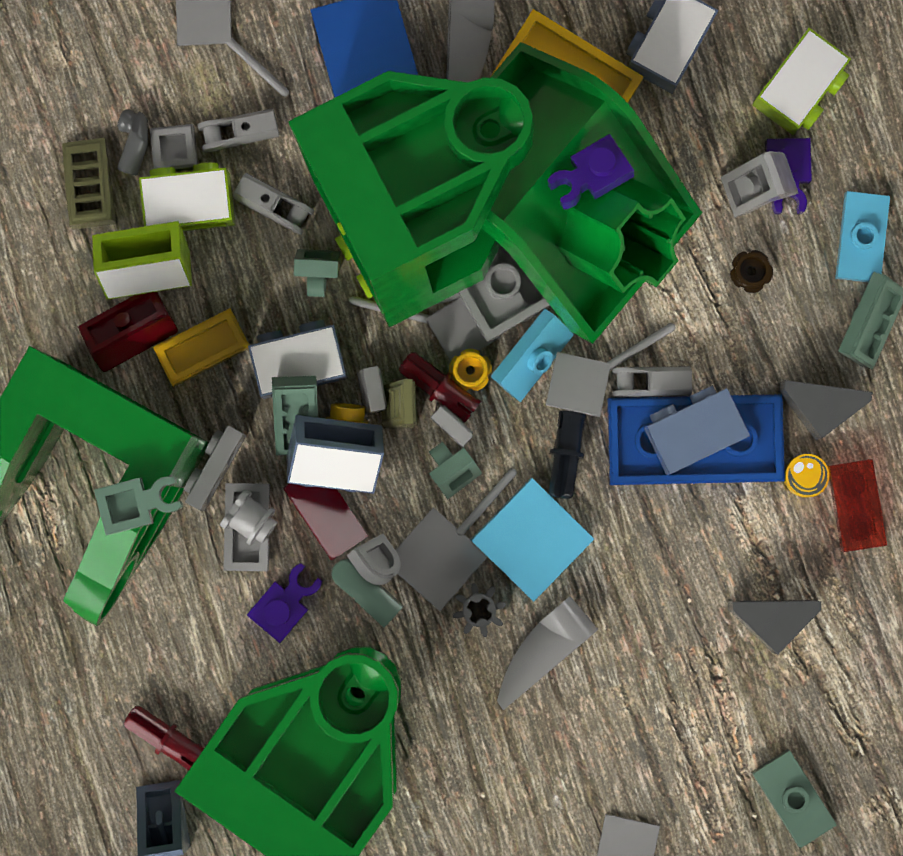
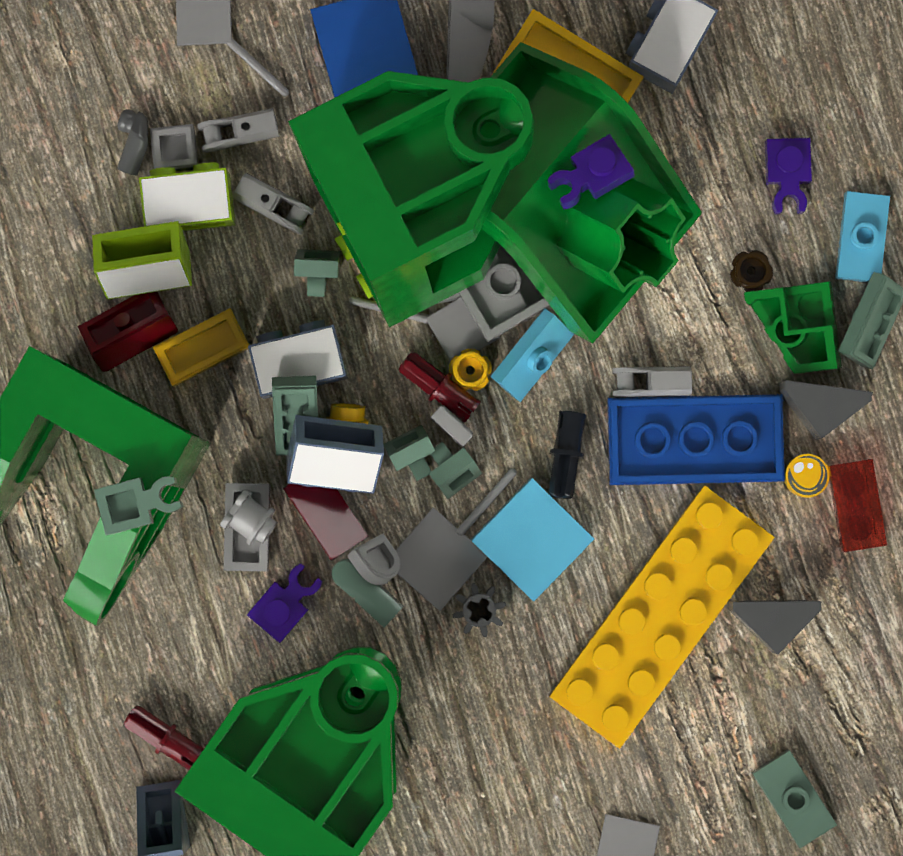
(90, 218): olive slope -> none
(204, 483): light grey plate -> none
(372, 390): light grey tile -> none
(401, 405): olive slope -> none
(410, 451): none -> sand green tile
(545, 648): light grey piece -> none
(581, 383): light grey piece -> none
(661, 616): none -> yellow plate
(696, 430): sand blue brick -> none
(759, 183): light grey slope -> none
(800, 324): none -> green slope
(801, 83): white brick -> none

